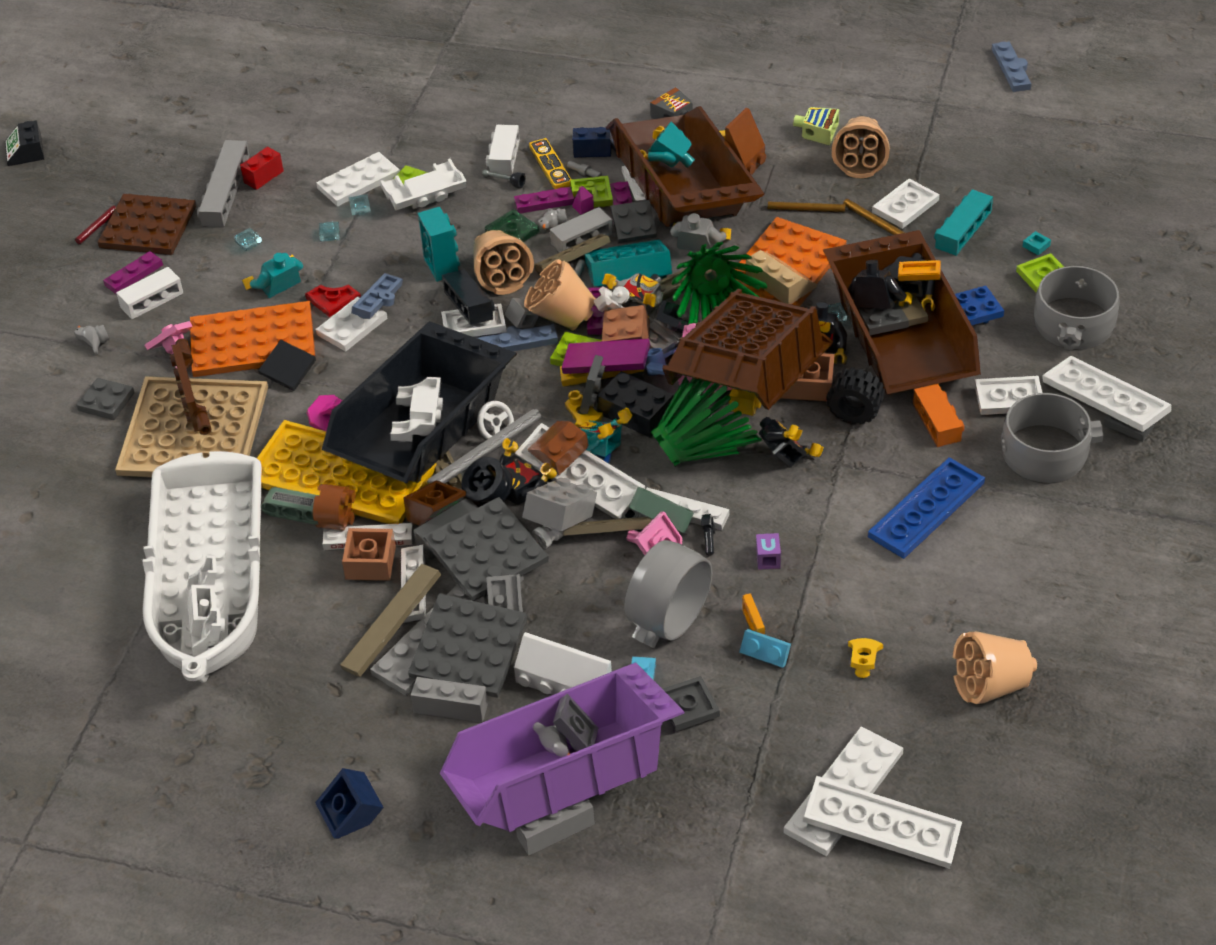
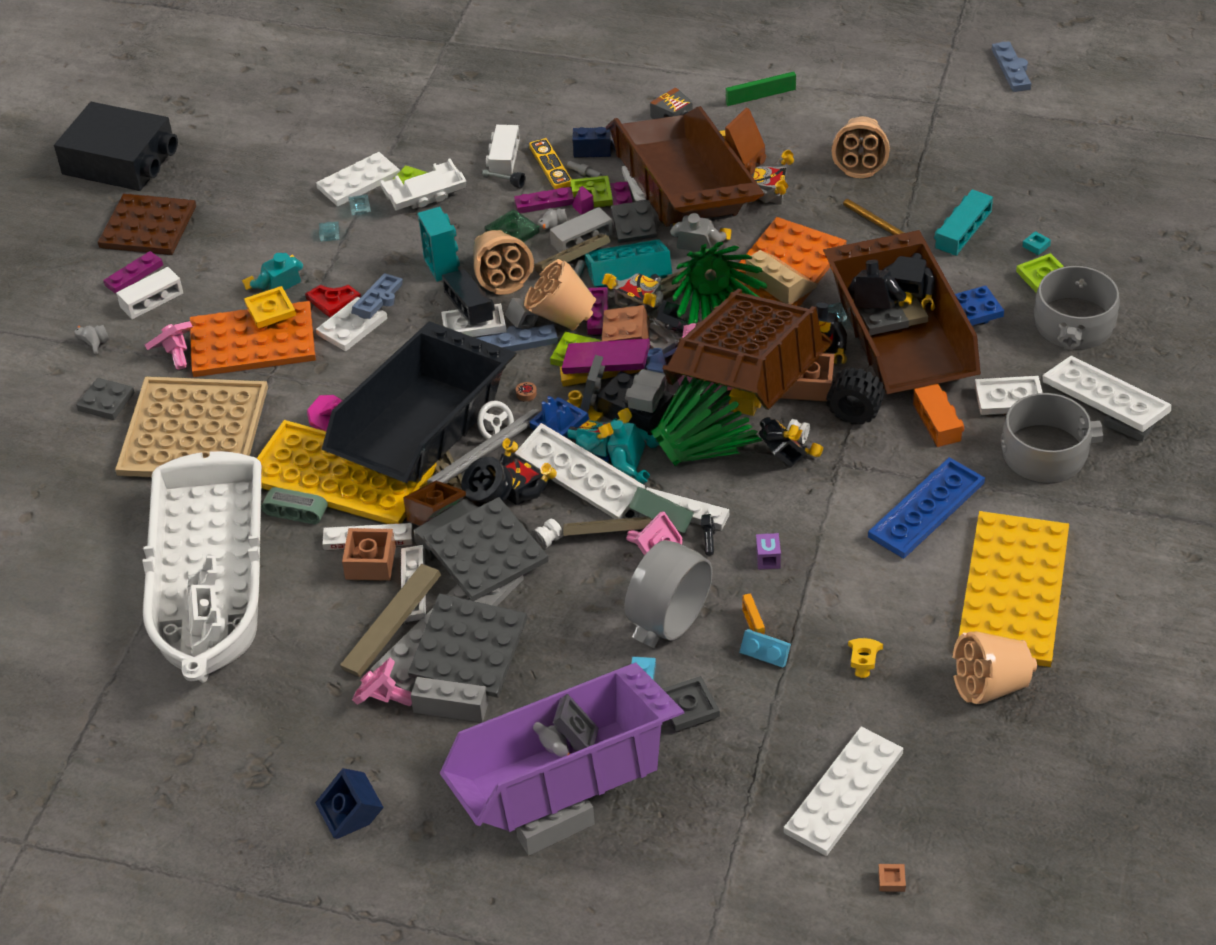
(24, 144): black slope -> none
(95, 225): dark red bar -> none
(115, 146): none -> black brick
(197, 413): reddish brown plate -> none
(223, 184): light grey brick -> none
(248, 239): clear light blue plate -> none
(261, 168): red brick -> none
(270, 307): none -> yellow plate
(287, 365): black tile -> none
(333, 507): dark orange brick -> none
(381, 686): none -> bright pink piece
(424, 409): white bracket -> none
(505, 591): light grey plate -> none
(526, 391): none -> nougat tile
(555, 666): white slope -> none
(559, 416): none -> blue plate
(559, 504): light grey brick -> none
(560, 445): dark orange slope -> none
(611, 300): white hips -> none
(627, 448): none -> teal torso
(646, 390): none -> light grey brick
(669, 147): teal torso -> none
(760, 88): none -> green tile
(773, 178): none -> torso
(804, 426): none -> white wheel
(806, 206): pearl gold bar -> none
(818, 124): yellowish green torso -> none
(882, 822): white plate -> none
(892, 877): none -> nougat plate
(905, 203): white plate -> none
(919, 270): light orange tile -> none
(1016, 581): none -> yellow plate

